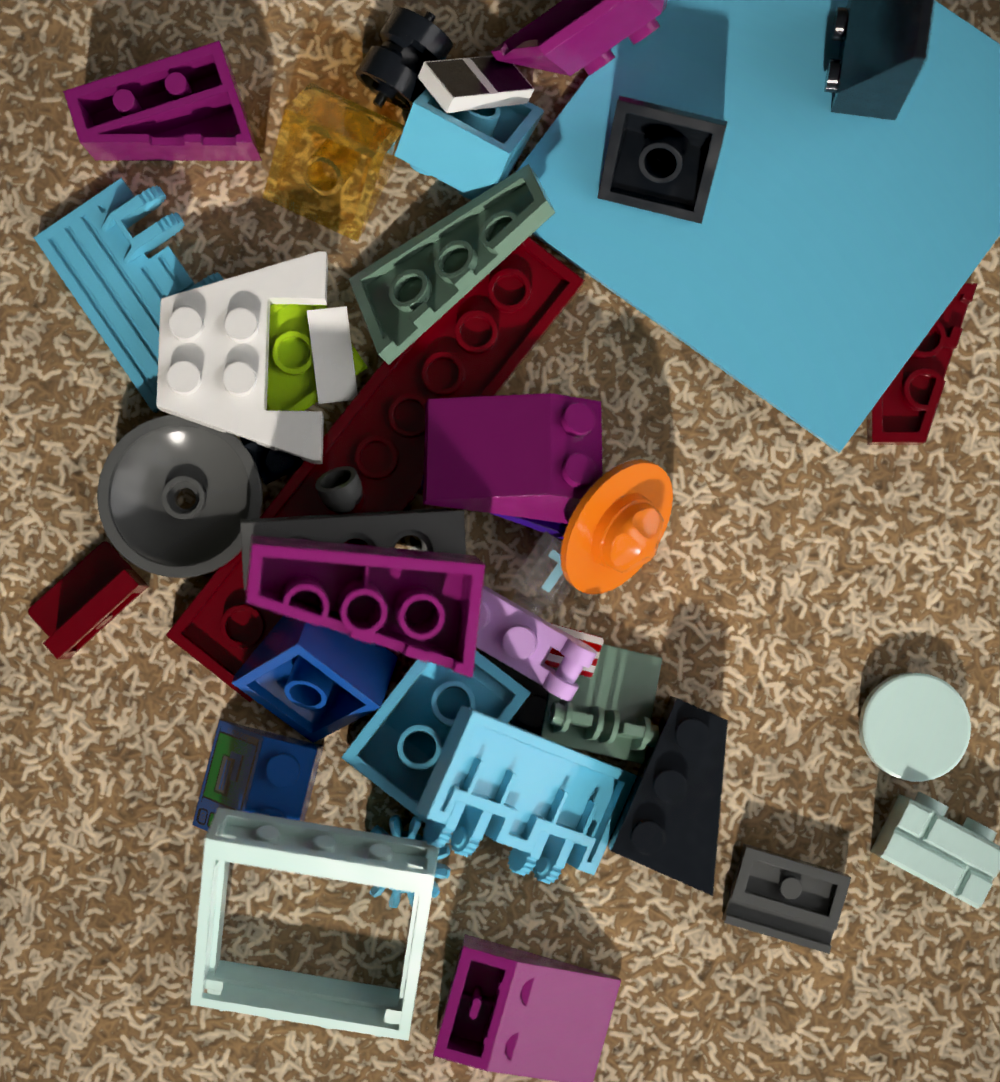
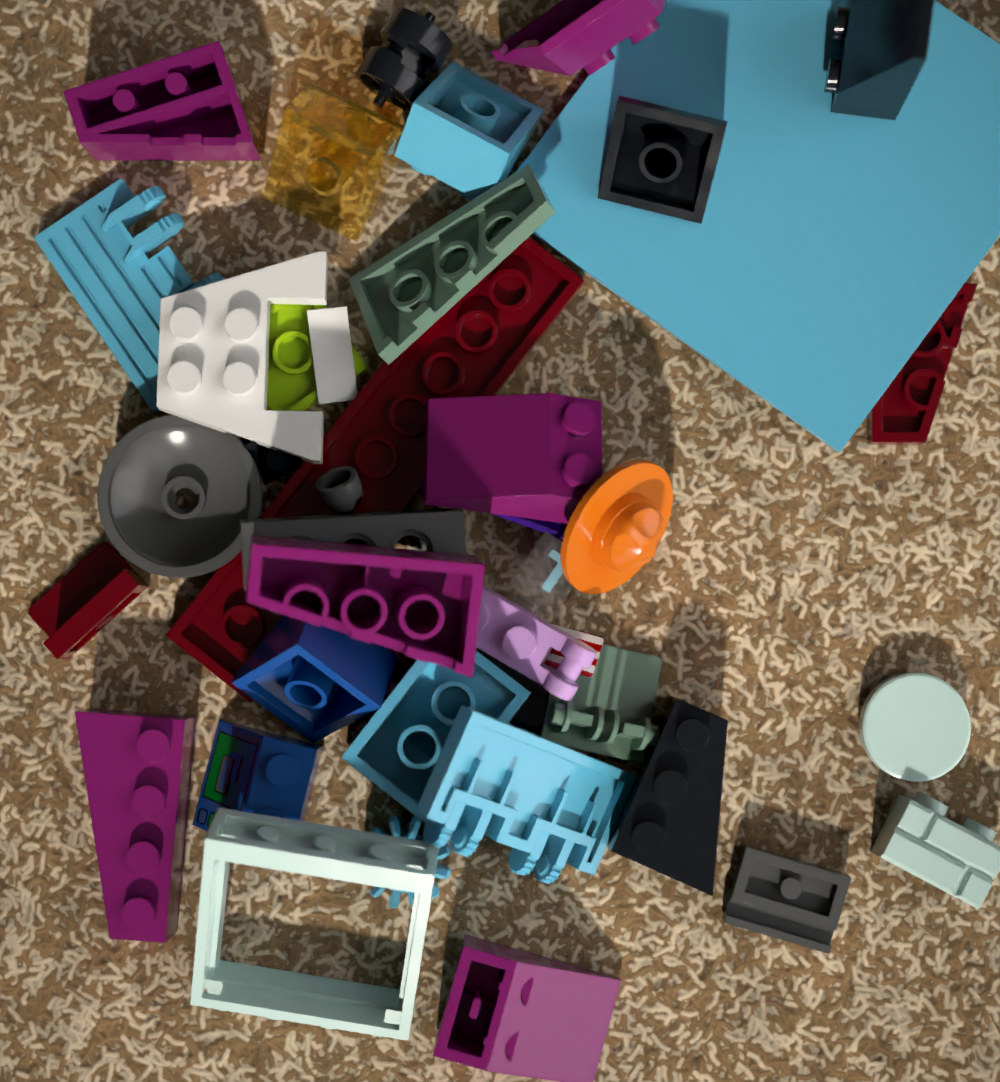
(138, 810): none -> magenta wedge
(474, 83): tile -> none

